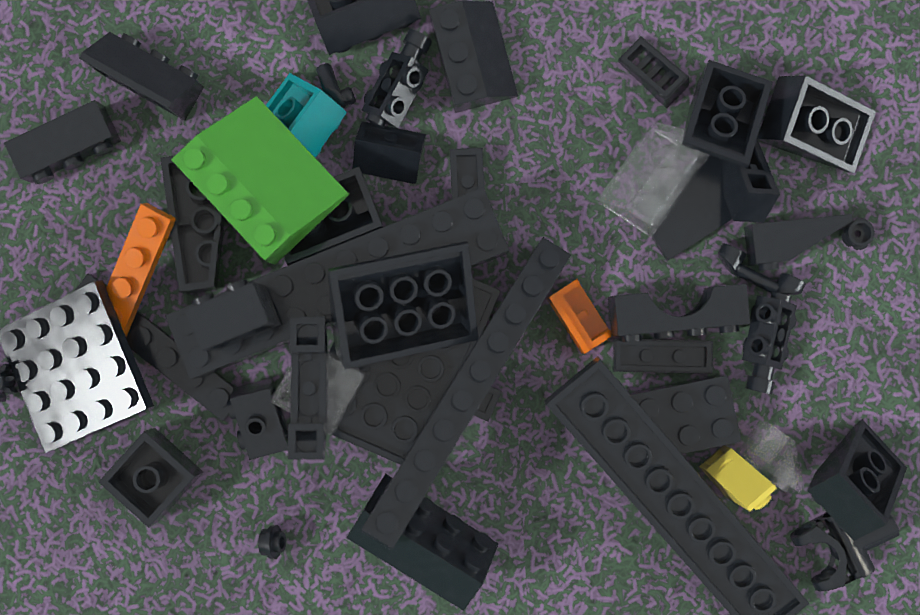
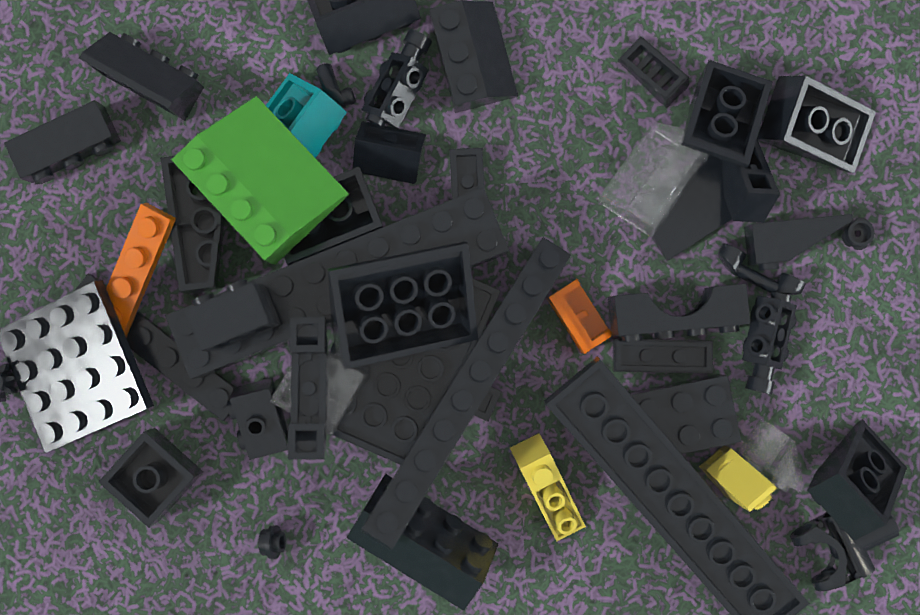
(547, 487): none -> light yellow slope

